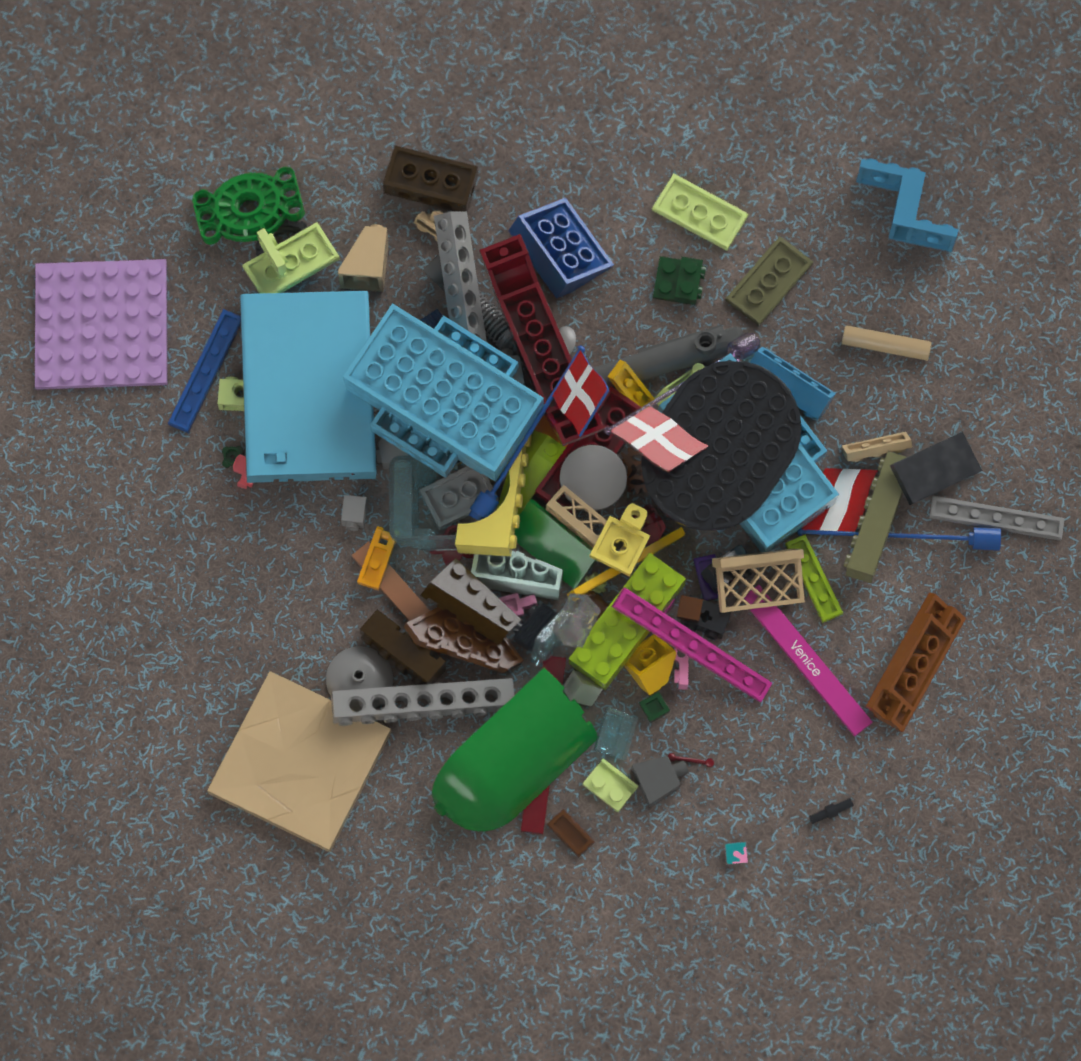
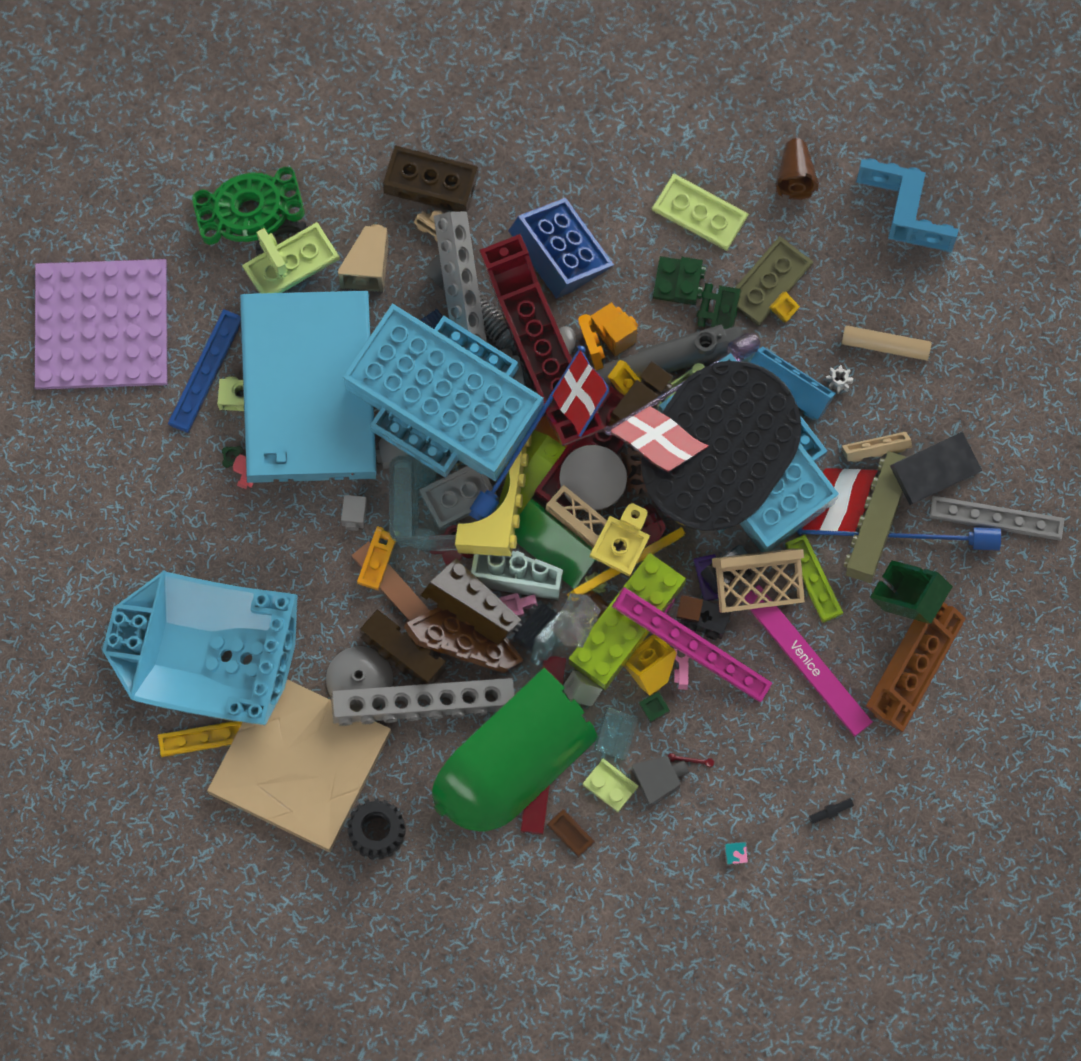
(172, 640): none -> medium azure wedge
(198, 738): none -> yellow tile
(371, 810): none -> black tyre
(591, 341): none -> light orange plate
(615, 328): none -> light orange brick
(653, 384): none -> dark brown piece
(725, 306): none -> dark green plate
(784, 307): none -> yellow tile
(796, 172): none -> reddish brown cone
(839, 385): none -> white gear
(917, 592): none -> dark green piece

